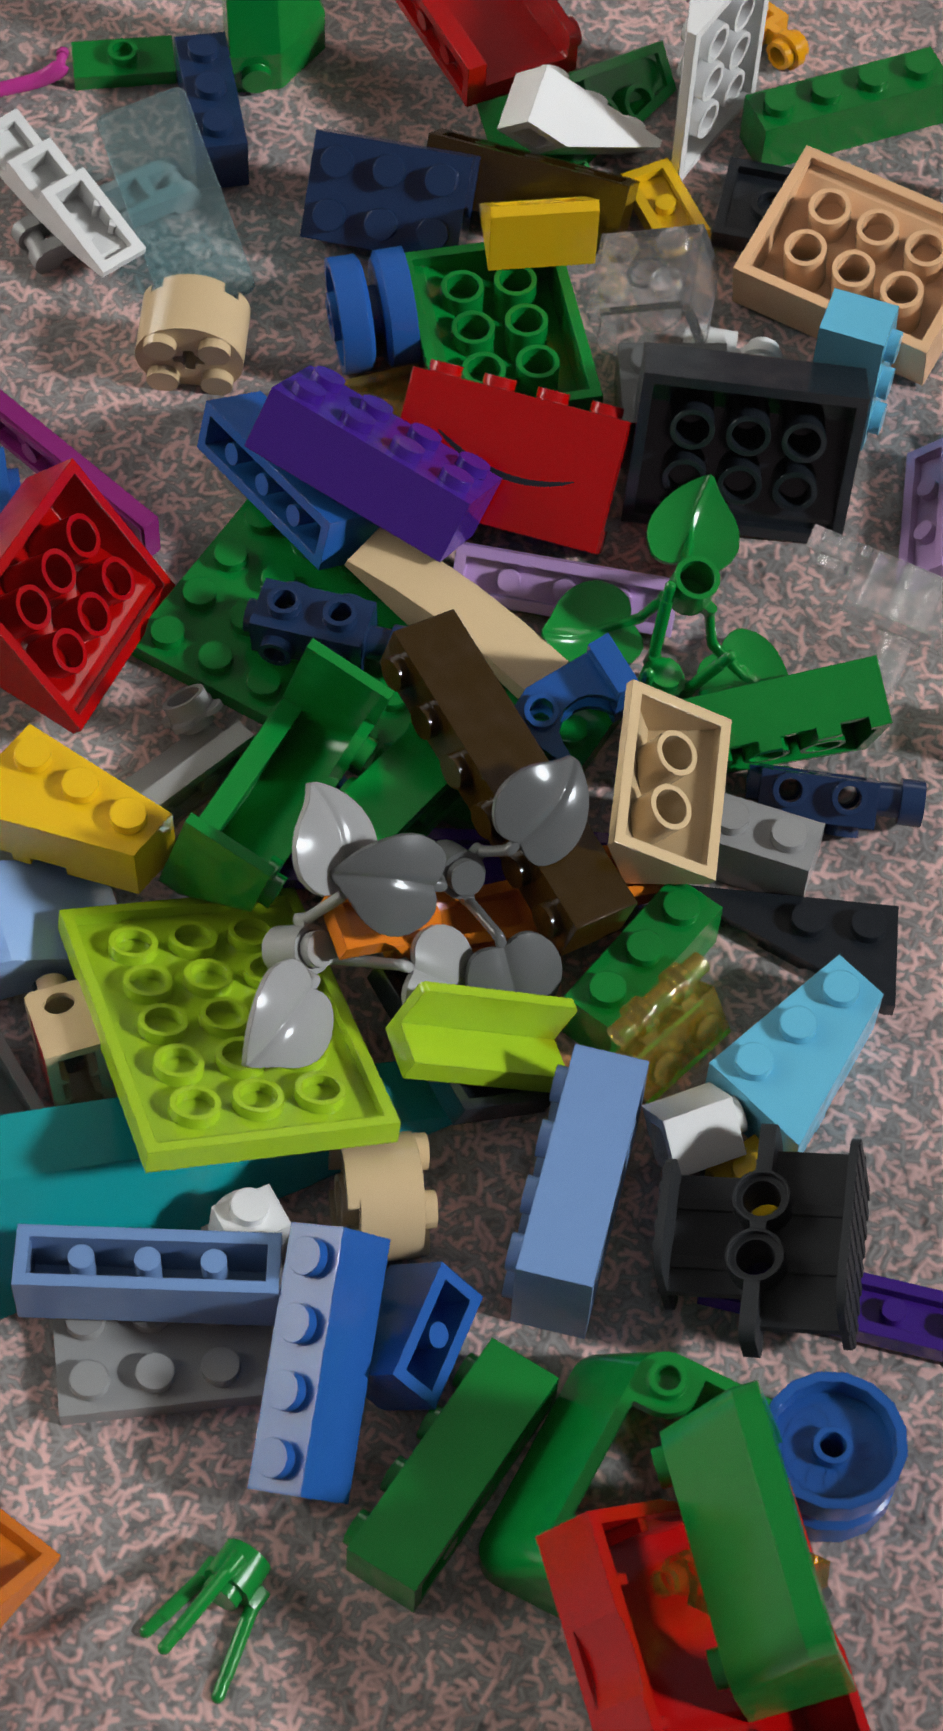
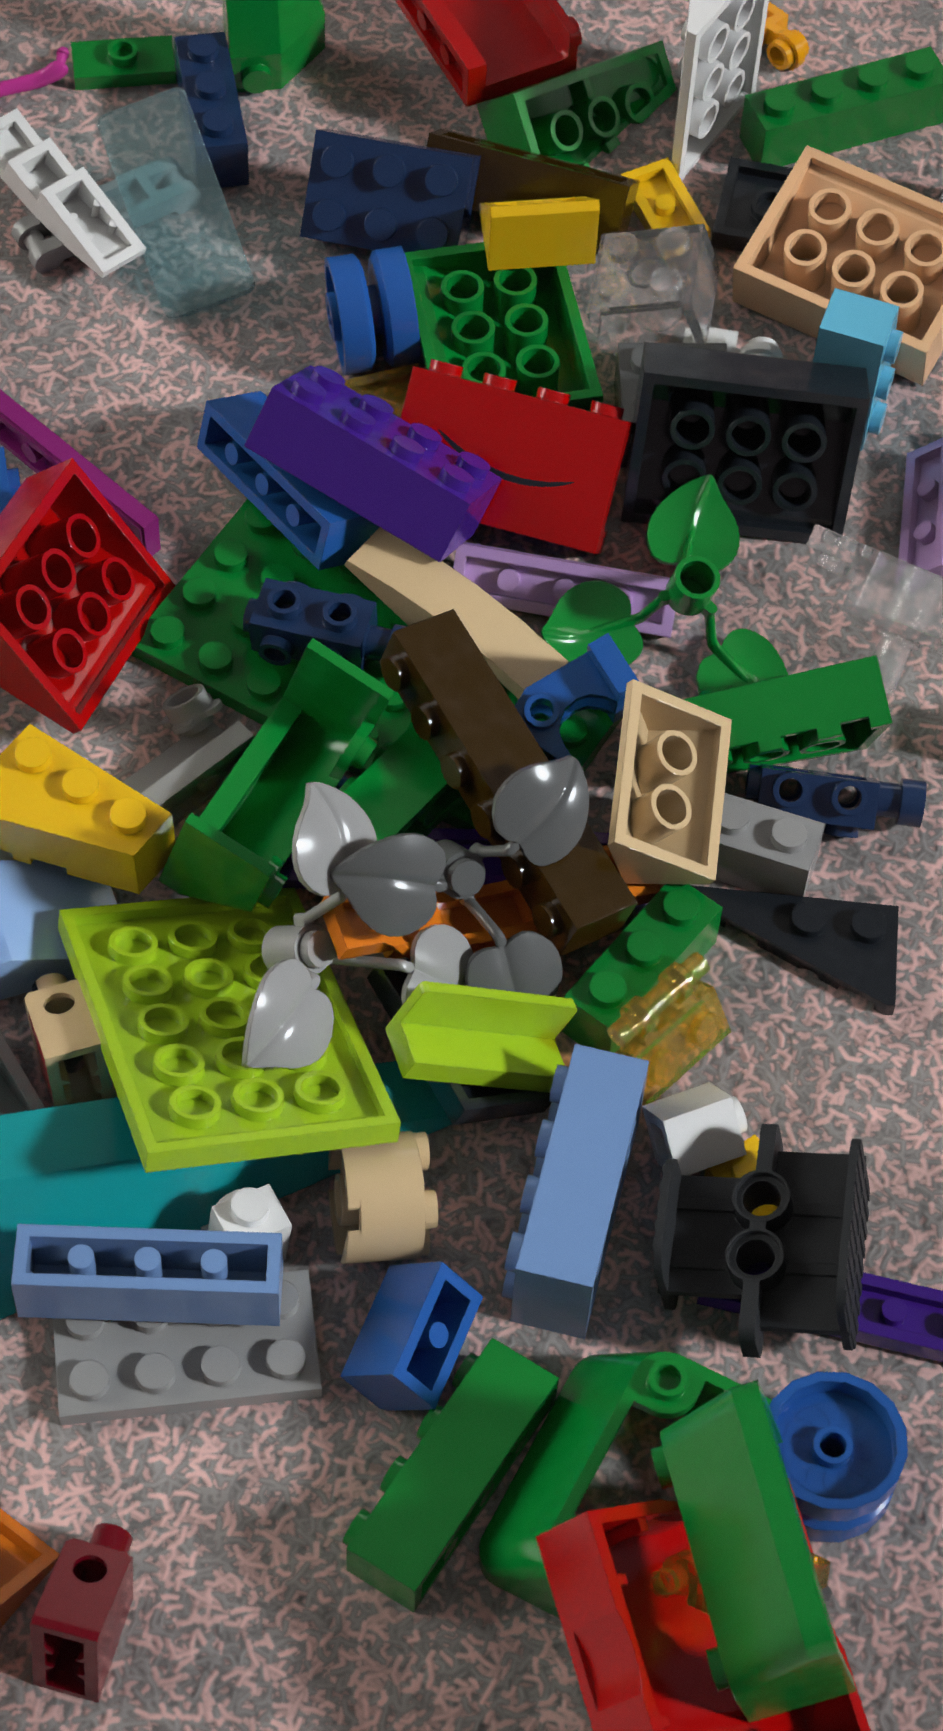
(83, 1613): none -> dark red torso
(192, 334): tan brick -> none
(227, 1581): green plant -> none
(319, 1363): blue brick -> none
(560, 117): white slope -> none
(665, 672): green plant -> none
(800, 1053): medium azure wedge -> none

